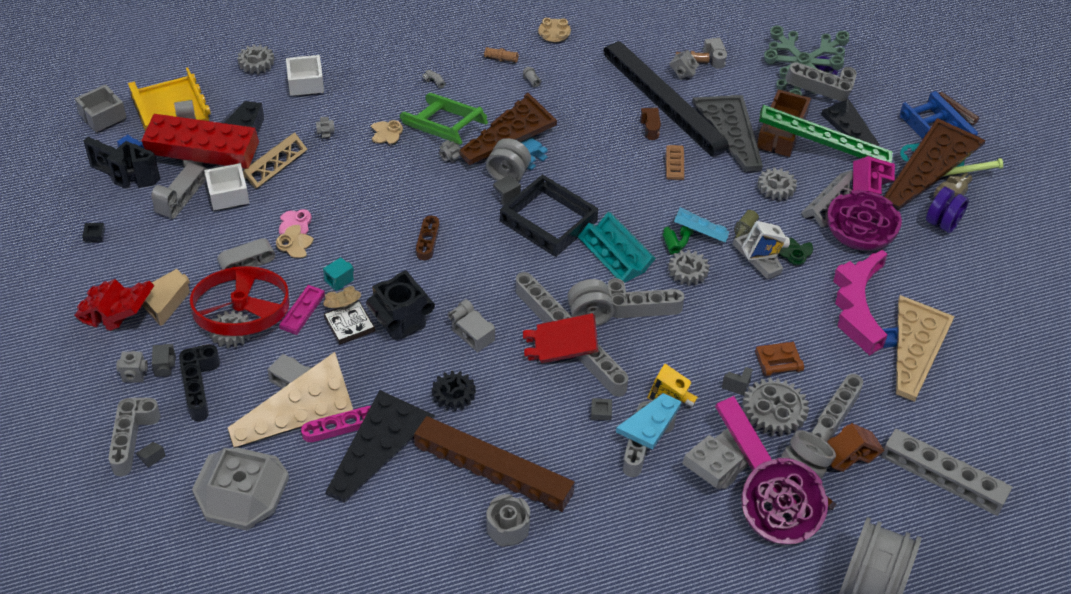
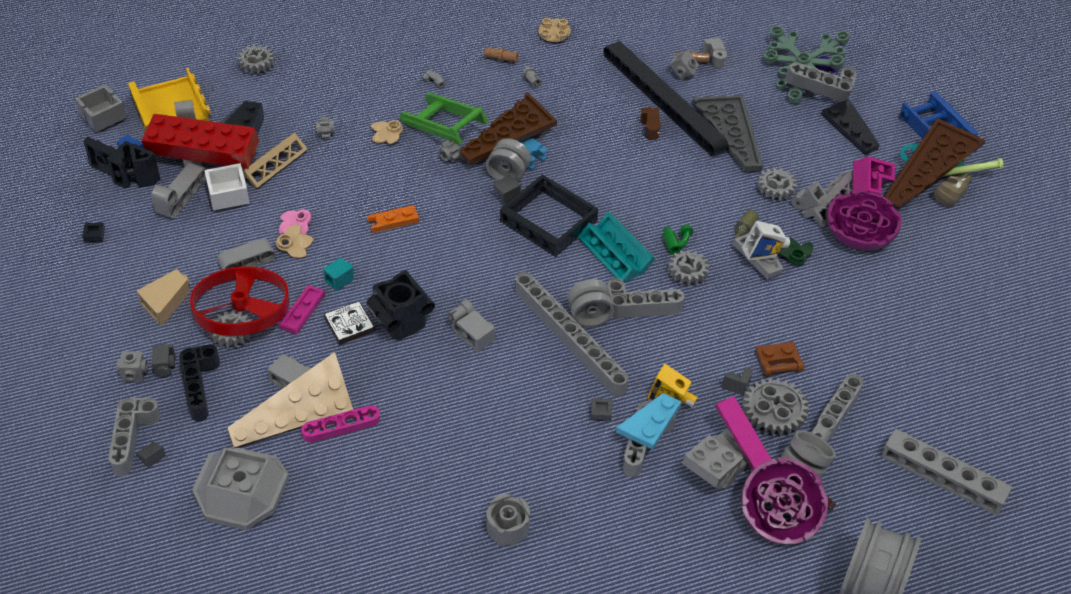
(112, 303): red piece -> none
(304, 75): white piece -> none
(341, 299): tan dish -> none
(380, 437): black wing -> none
(393, 218): none -> orange hinge
(430, 244): reddish brown beam -> none
(453, 390): black gear -> none
(494, 464): reddish brown brick -> none
(562, 339): red tile -> none
(674, 156): medium nougat slope -> none
(701, 225): medium azure wing -> none
(775, 139): reddish brown piece -> none
(809, 197): none -> light grey leg
(822, 134): green plate -> none
(851, 298): dark pink arch -> none
(853, 445): dark orange brick -> none
(892, 335): blue tile -> none
(919, 341): tan wing -> none
(947, 209): dark purple wheel -> none
(964, 112): reddish brown axle -> none

